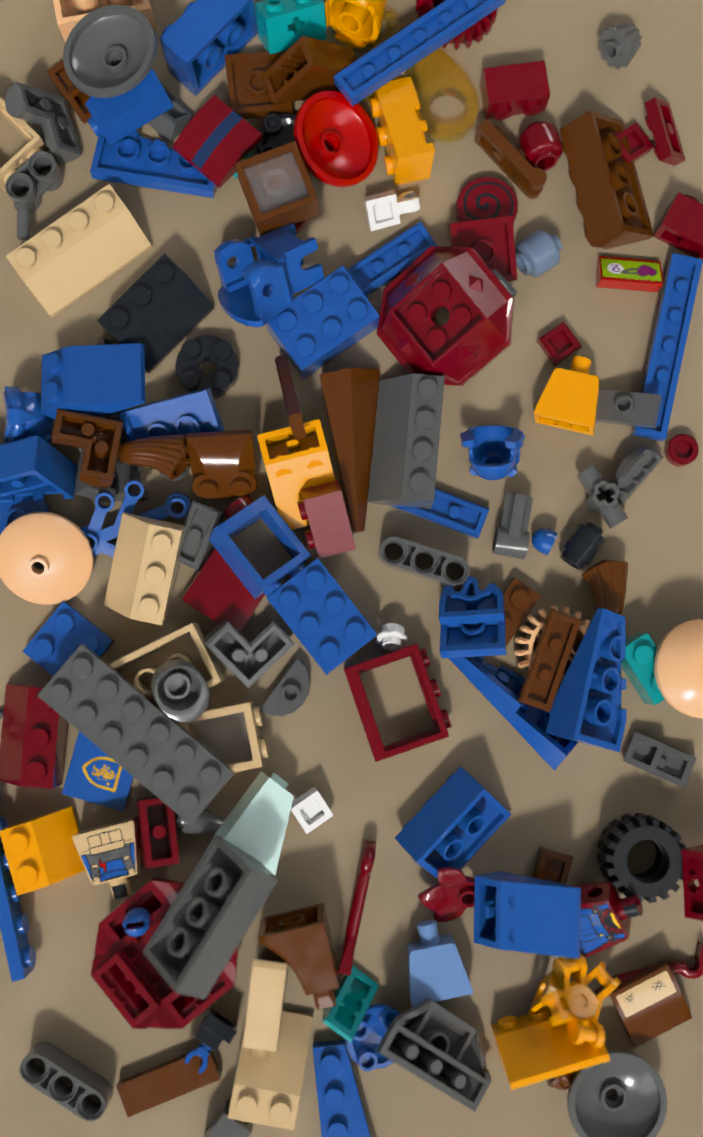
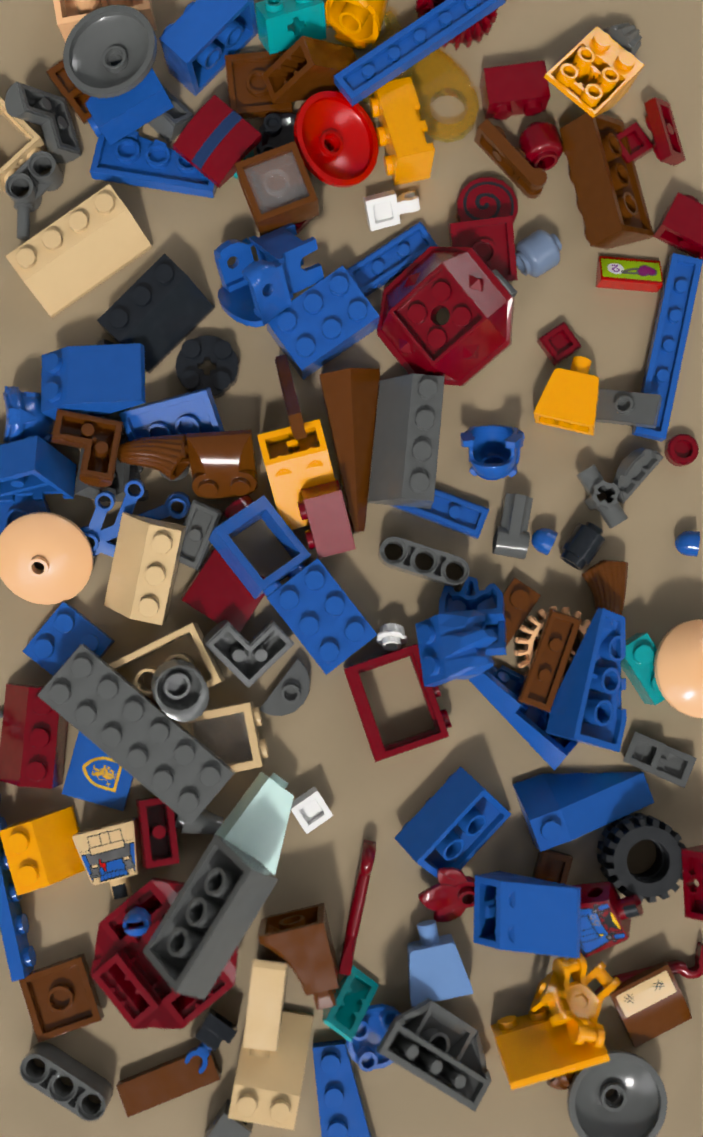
(61, 998): none -> reddish brown plate
(453, 646): none -> blue plate
(574, 804): none -> blue wedge
(595, 73): none -> light orange slope
(688, 543): none -> blue hinge

